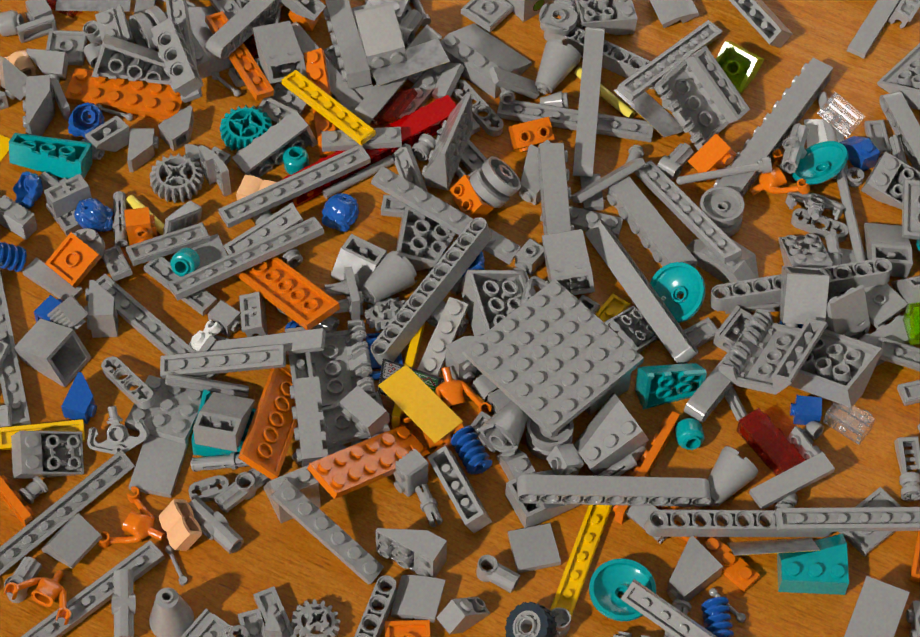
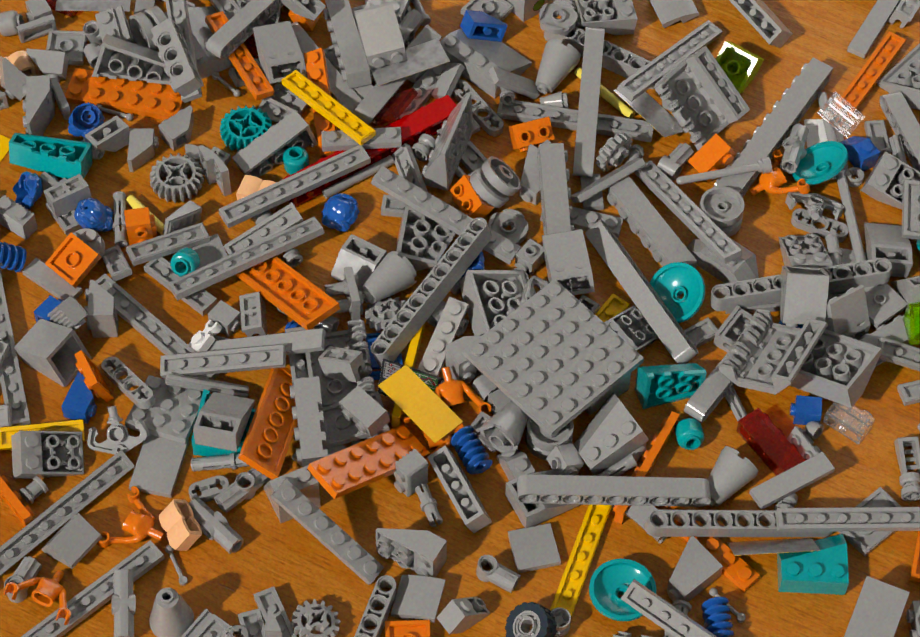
(94, 378): none -> orange plate
(342, 363): none -> light grey hinge
(482, 26): none -> blue slope
(515, 220): none -> light grey plate
(614, 152): none -> light grey gear
(873, 69): none -> orange plate

